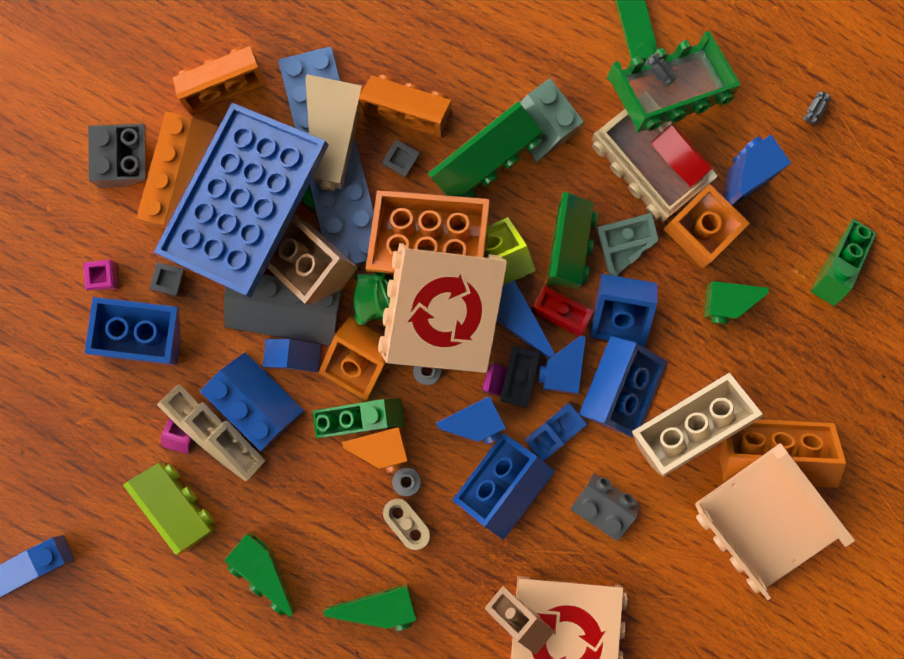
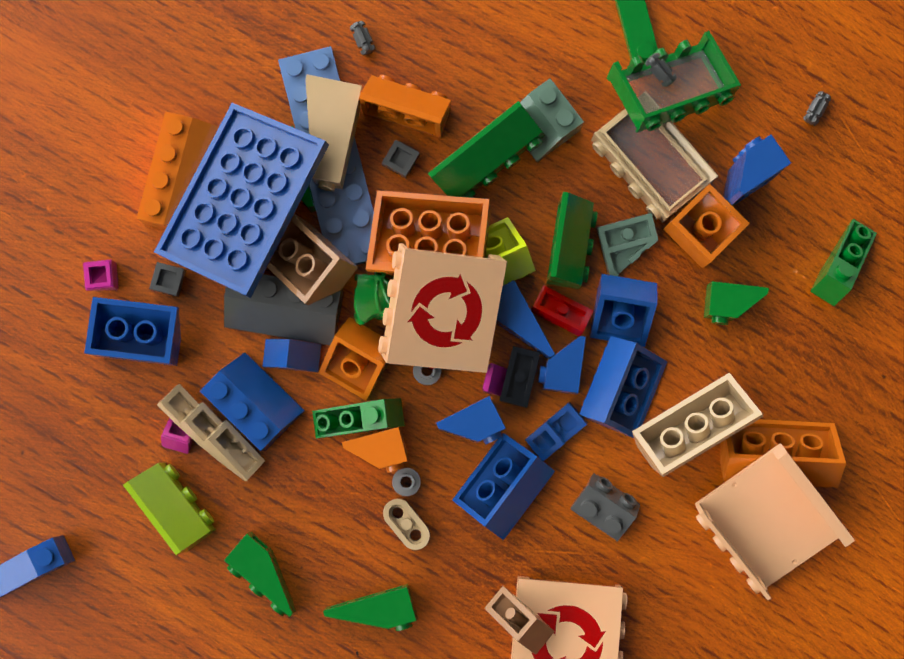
(117, 155): dark grey slope -> none
(218, 80): orange slope -> none
(362, 38): none -> dark grey piece
(681, 155): red slope -> none

